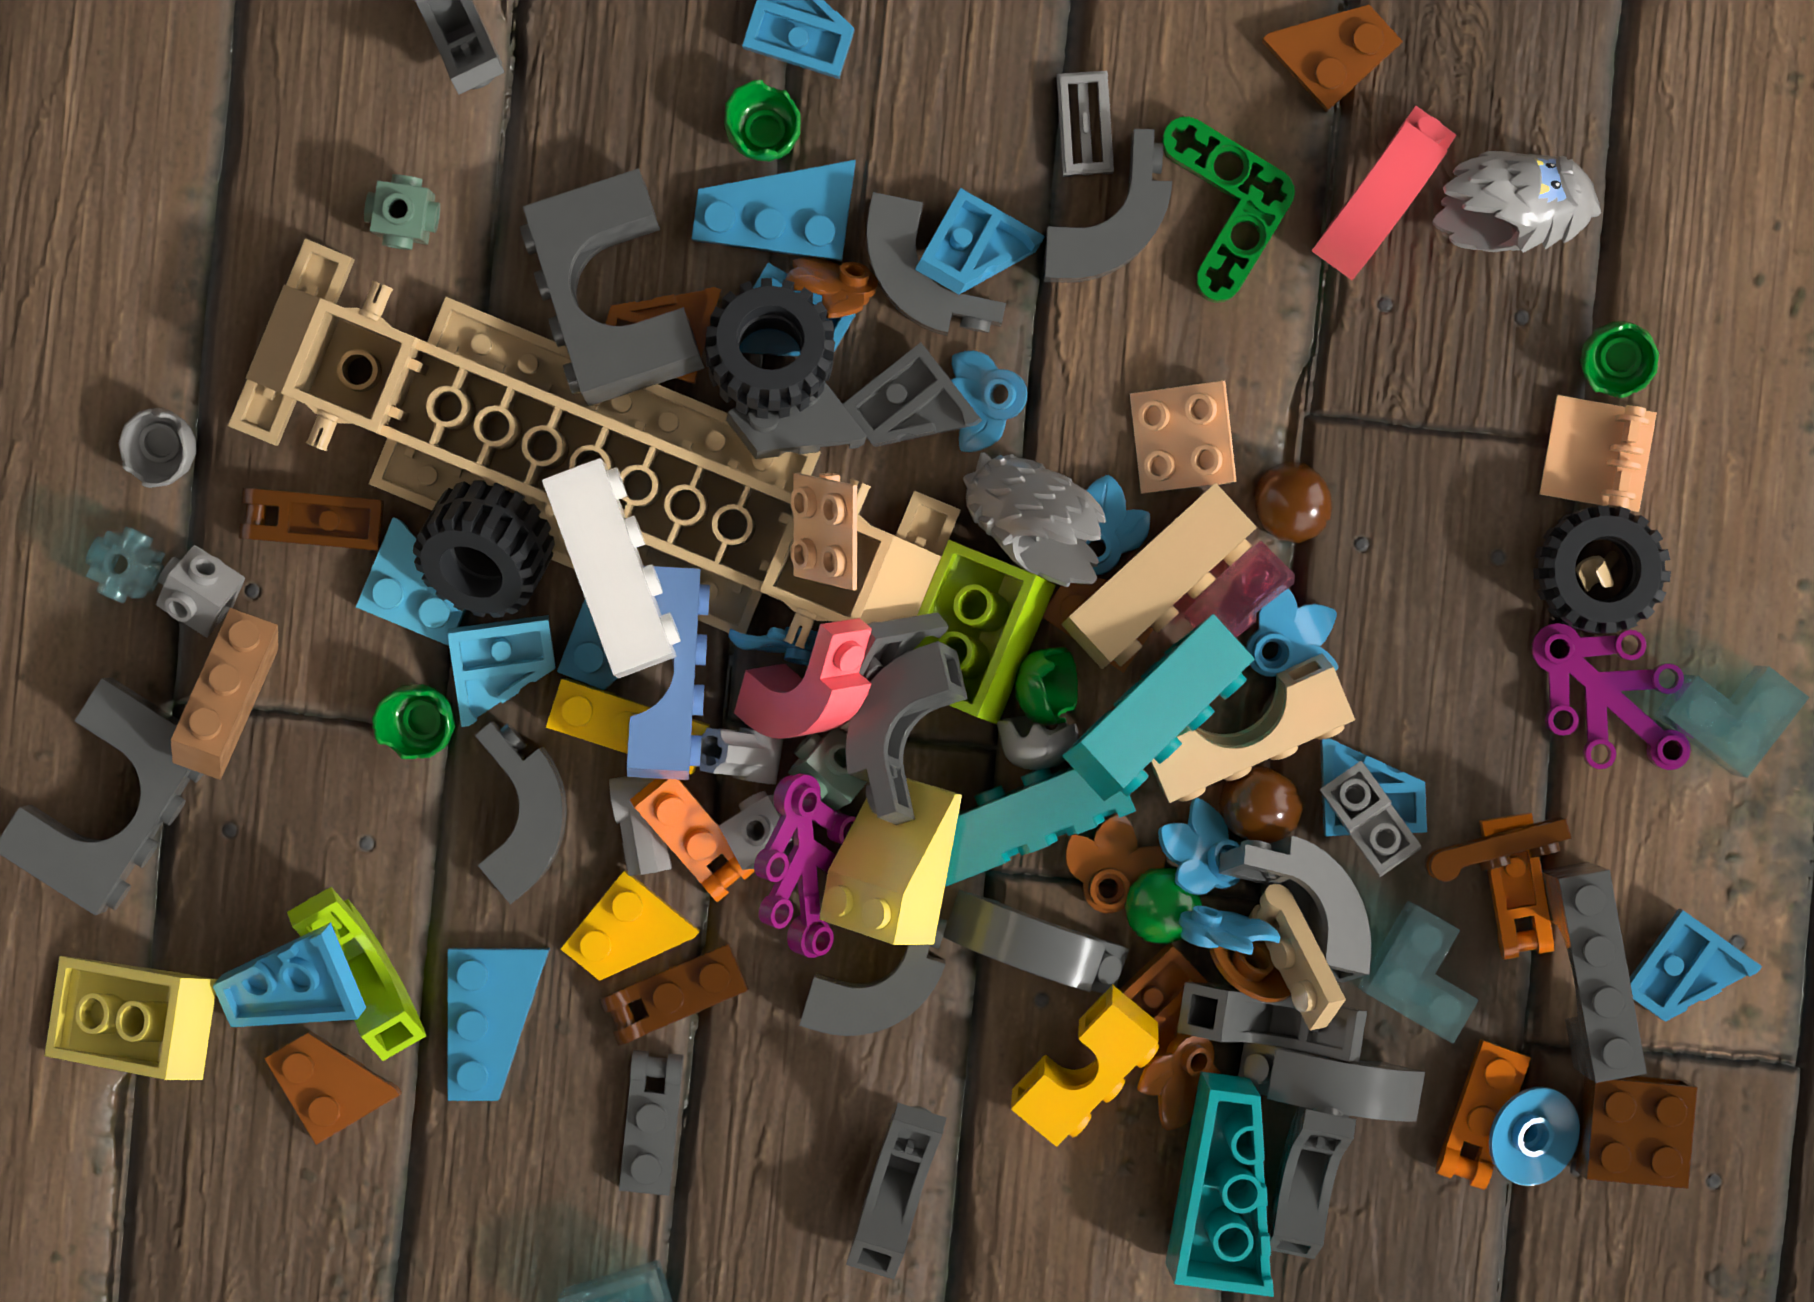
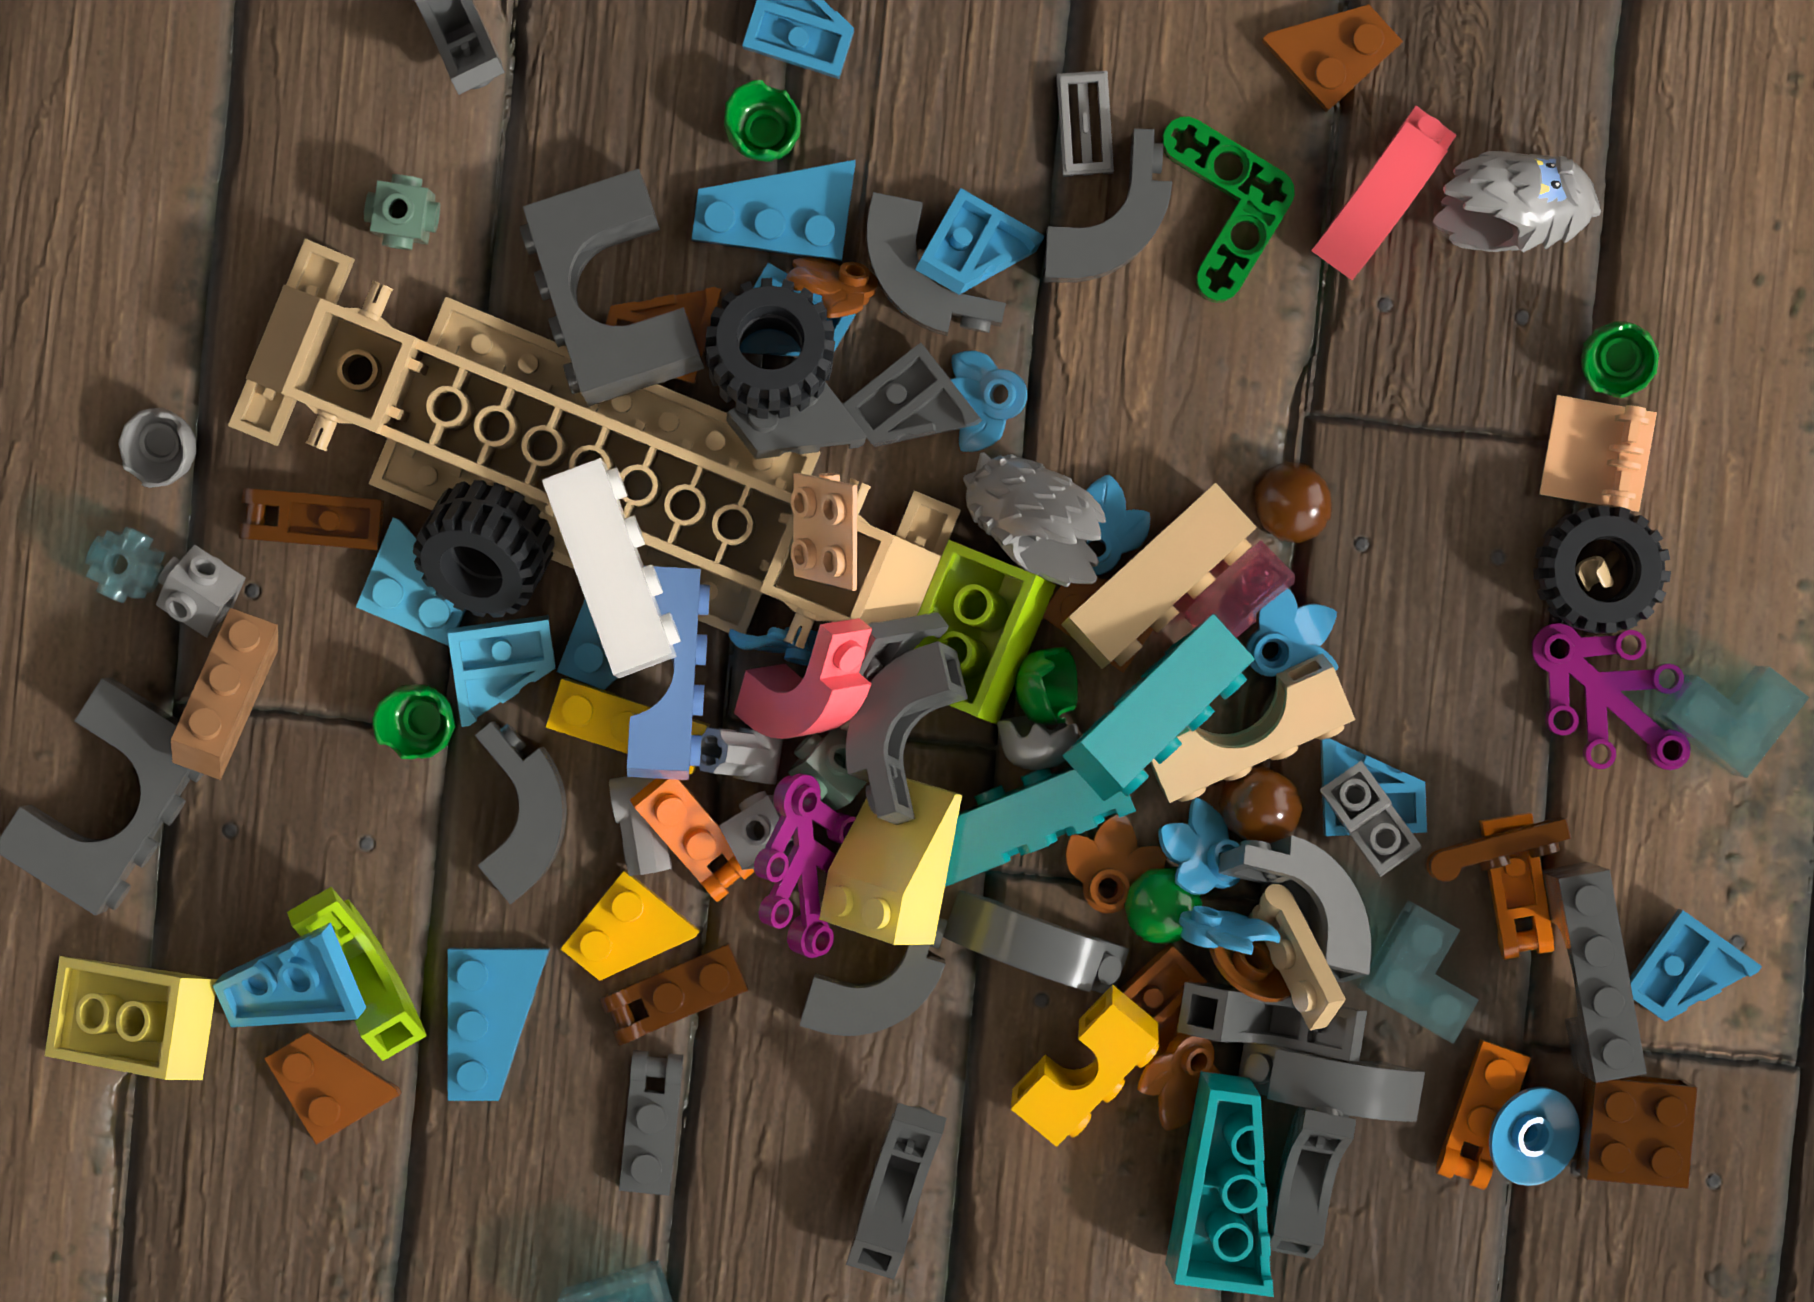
(1183, 437): light nougat hinge -> none

